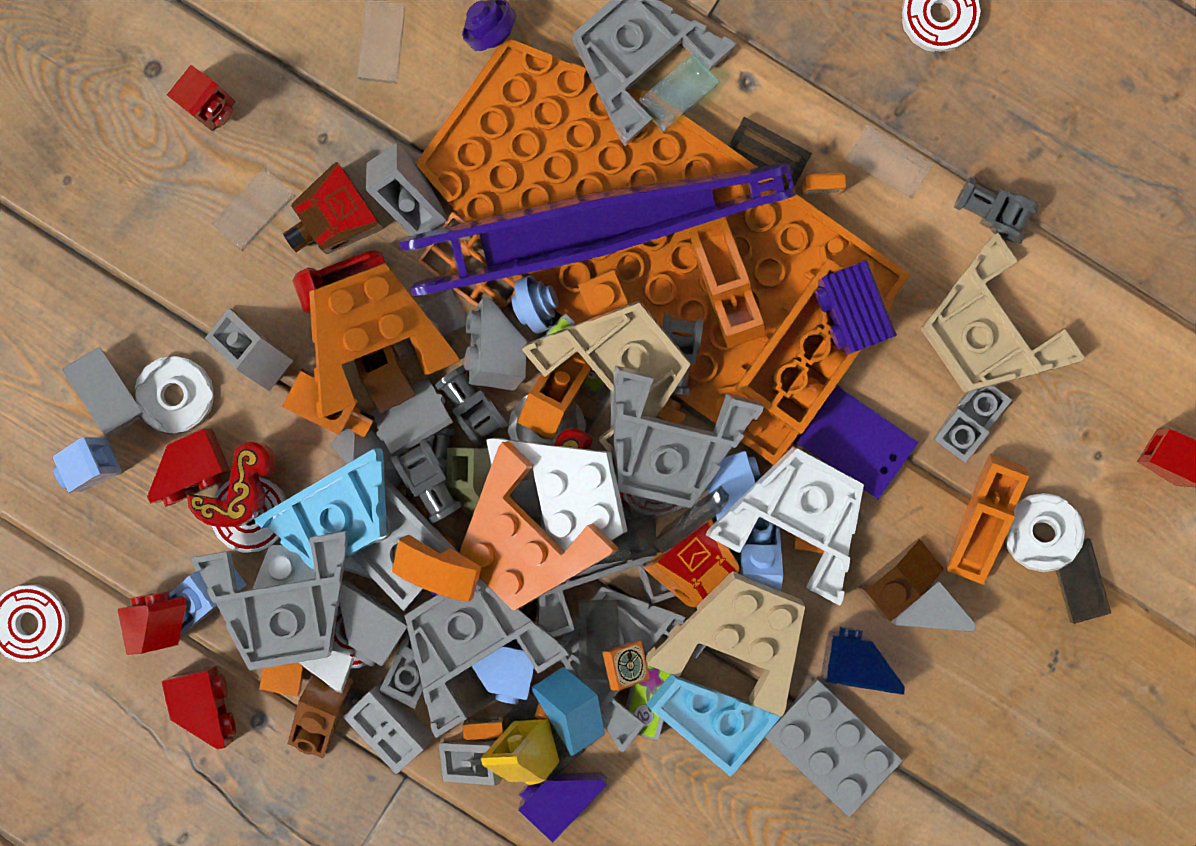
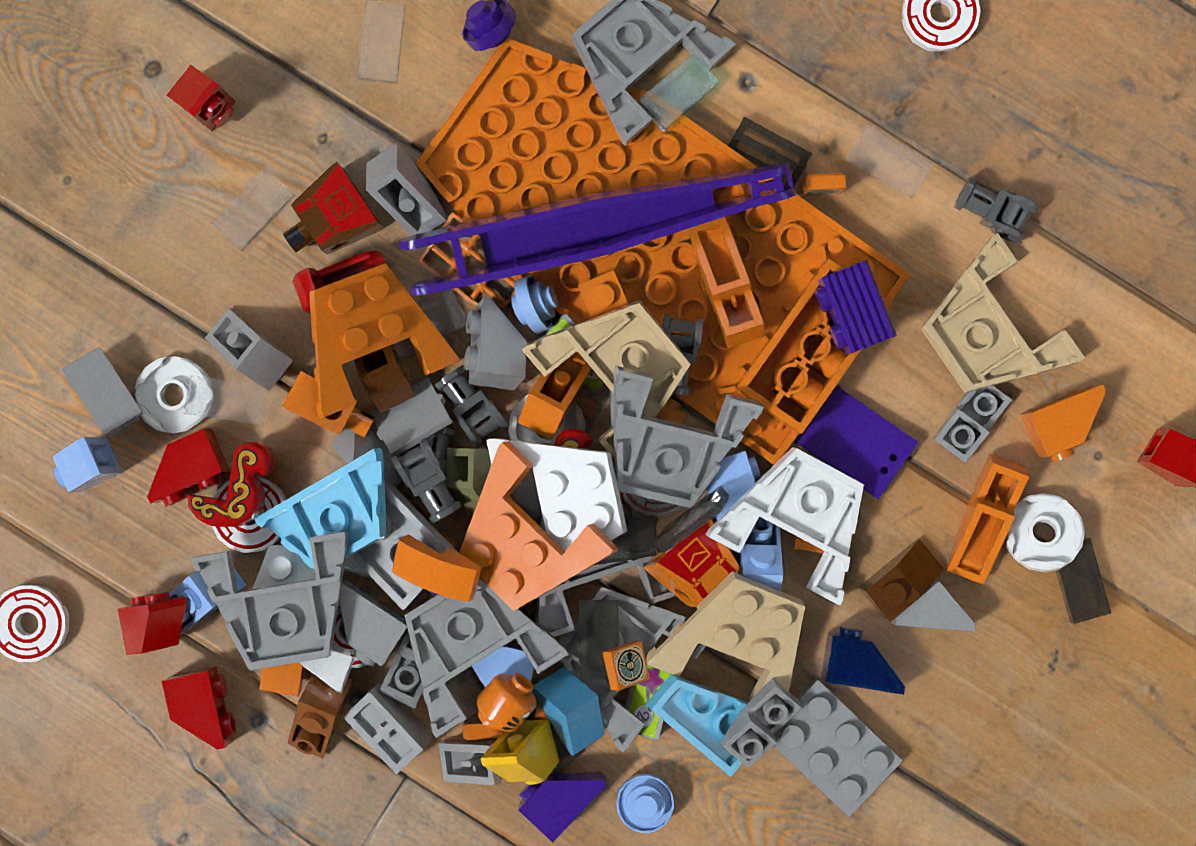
(225, 400): none -> clear tile
(506, 702): none -> orange head
(645, 803): none -> light blue plate
(755, 726): none -> light grey slope
(1063, 422): none -> orange slope

